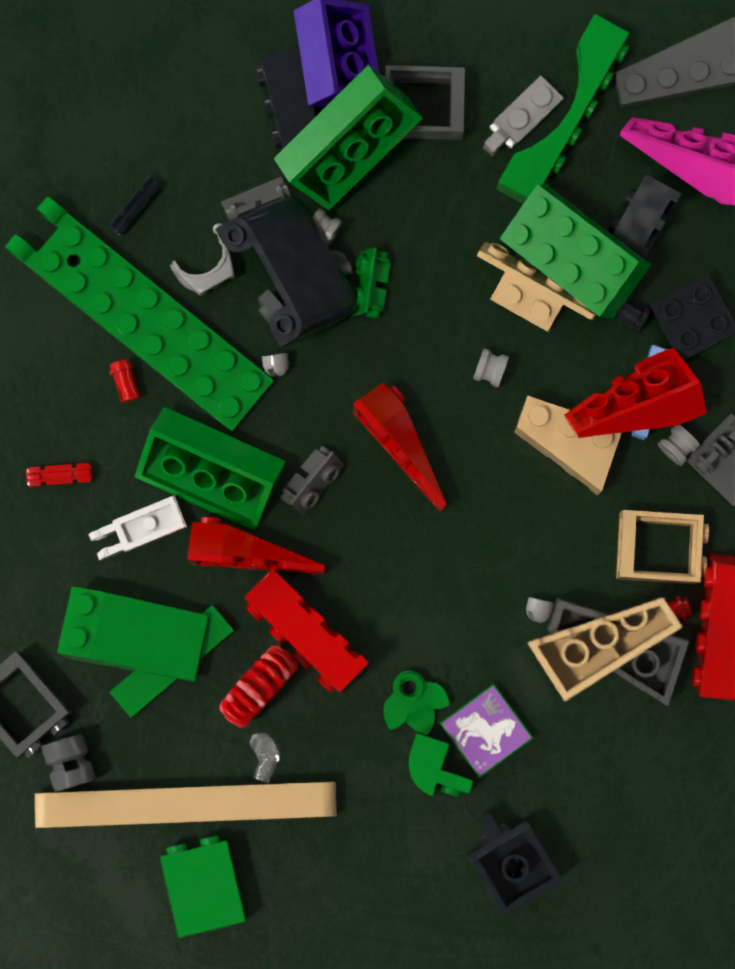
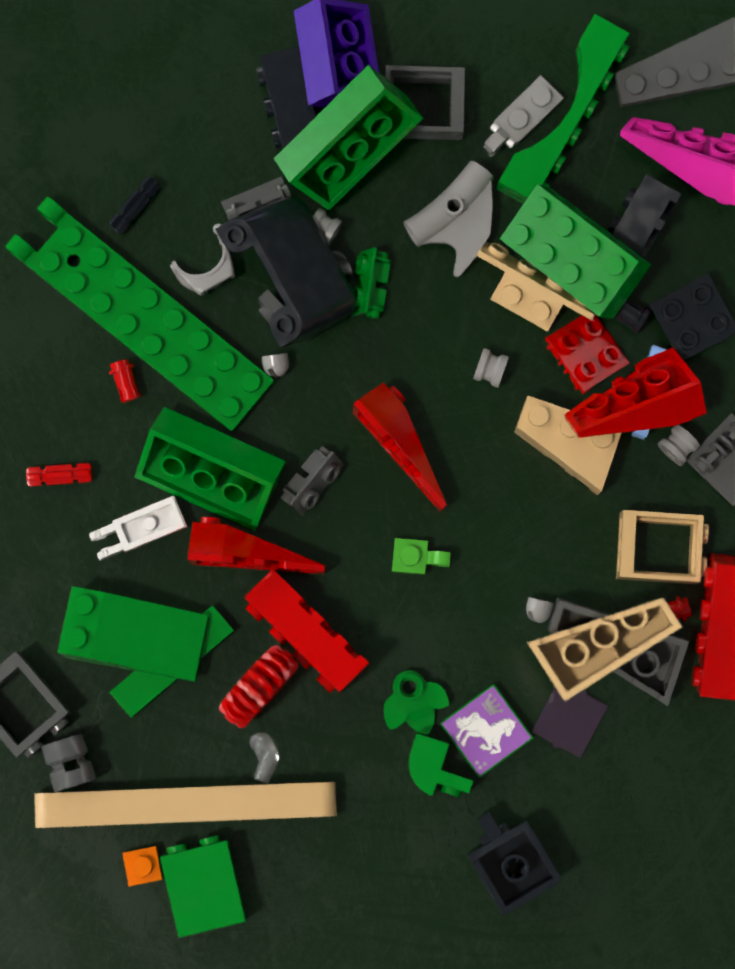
(142, 866): none -> orange plate
(413, 556): none -> bright green plate
(464, 229): none -> light grey pin
(569, 722): none -> clear purple piece
(586, 352): none -> red hinge

